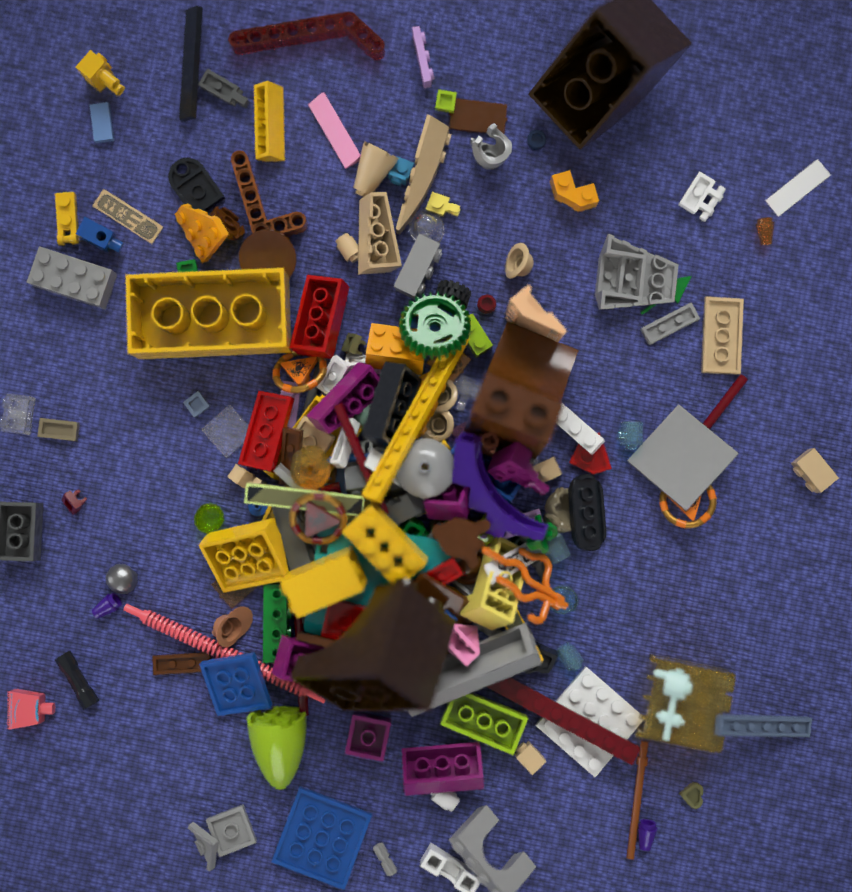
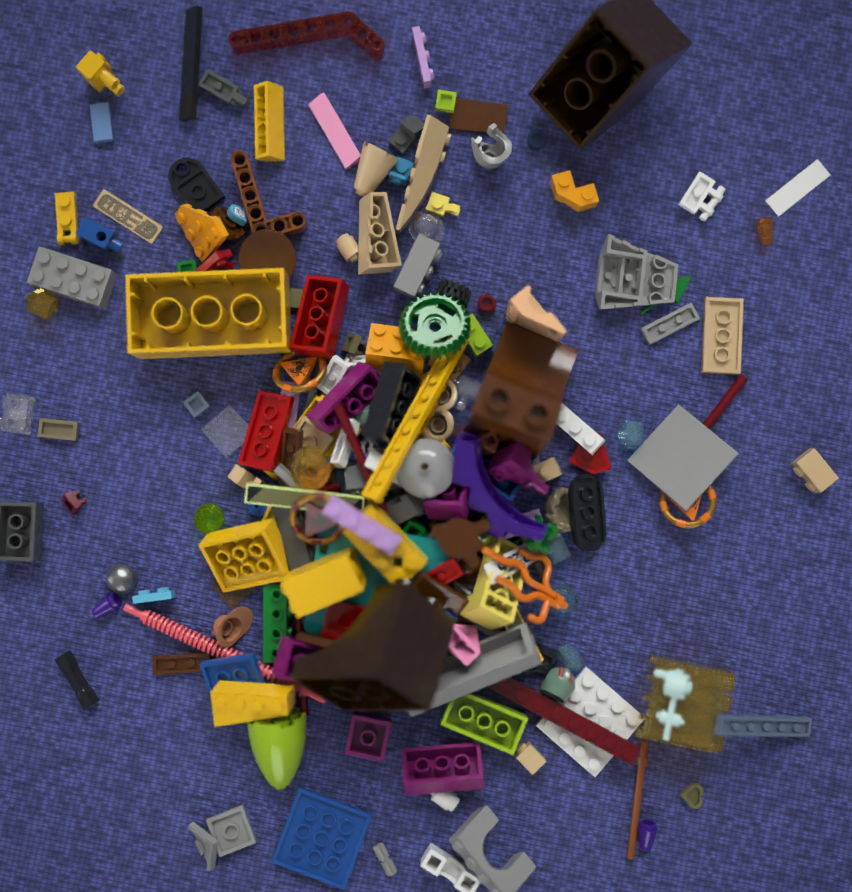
(27, 708): coral torso -> none
(42, 303): none -> clear yellow brick
(161, 594): none -> medium azure plate
(217, 260): none -> red plate
(237, 214): none -> medium azure tile
(248, 701): none -> yellow wedge
(295, 297): none -> olive tile
(362, 525): none -> lavender plate
(406, 135): none -> dark grey slope
(519, 261): tan hat -> none
(558, 684): none -> sand green helmet

